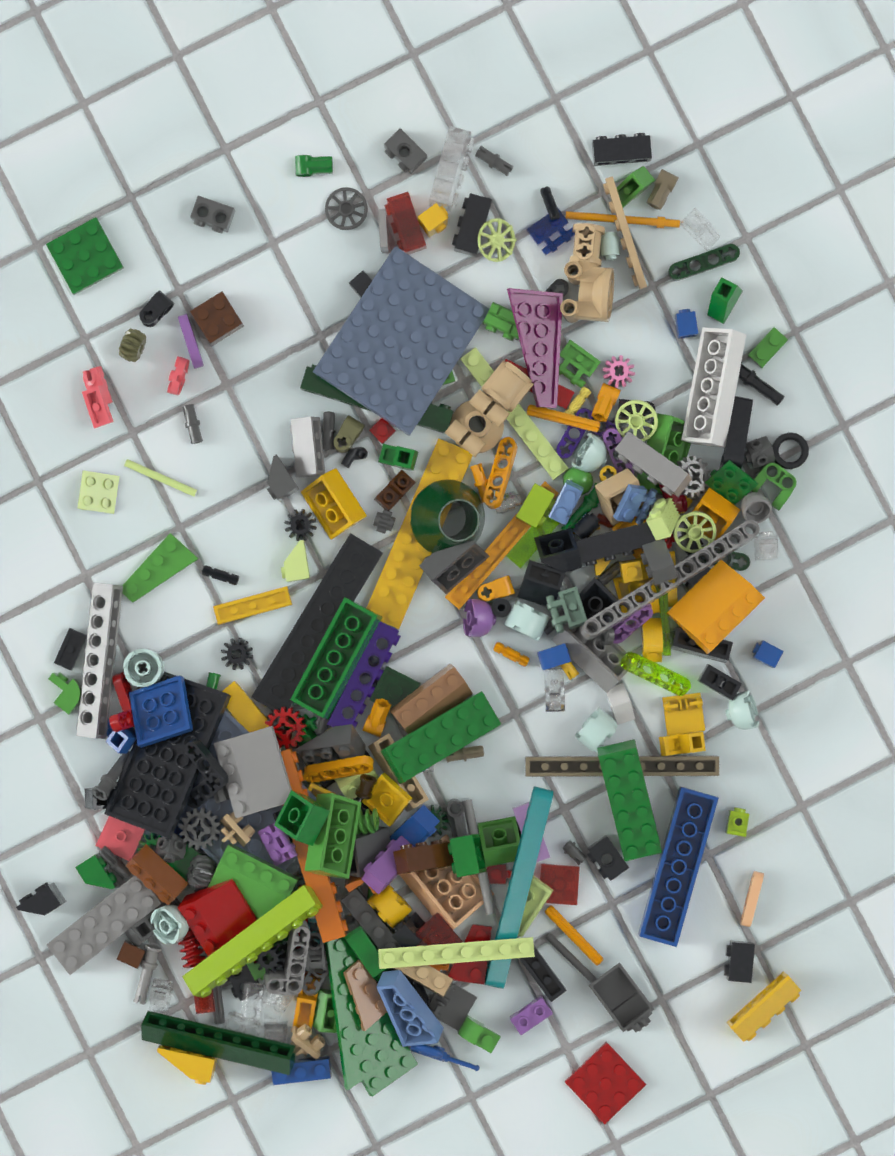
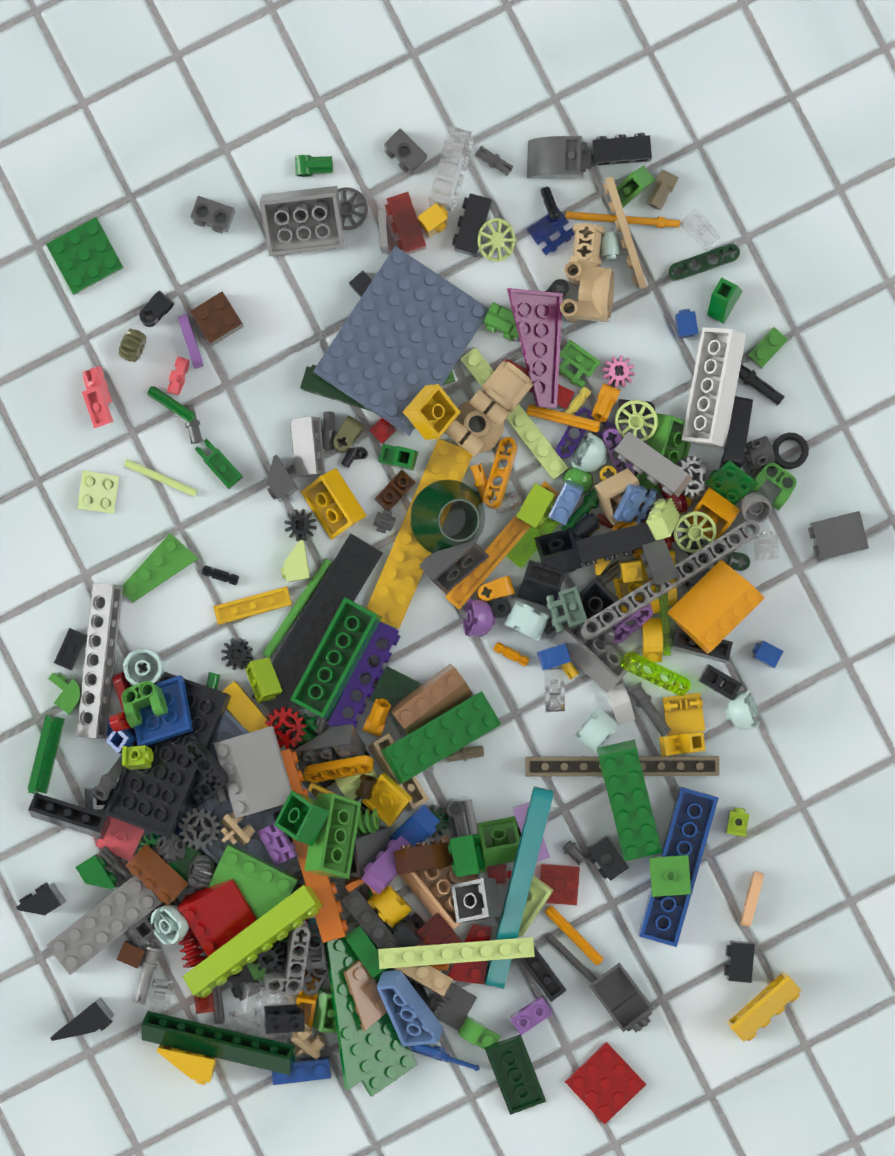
(46, 754): none -> green fence
(69, 816): none -> black brick
(88, 1021): none -> black slope
(137, 757): none -> lime brick
(143, 699): none -> bright green piece
(171, 404): none -> green axle
(220, 465): none -> green hinge
(263, 679): none -> lime hinge
(284, 1018): none -> black brick
(297, 608): none -> bright green piece
(302, 220): none -> light grey slope
(431, 412): none -> yellow brick
(476, 900): none -> dark grey slope
(515, 1074): none -> dark green tile
(558, 157): none -> dark grey piece
(643, 701): none -> dark grey pin
(670, 875): none -> bright green plate
(838, 536): none -> dark grey slope

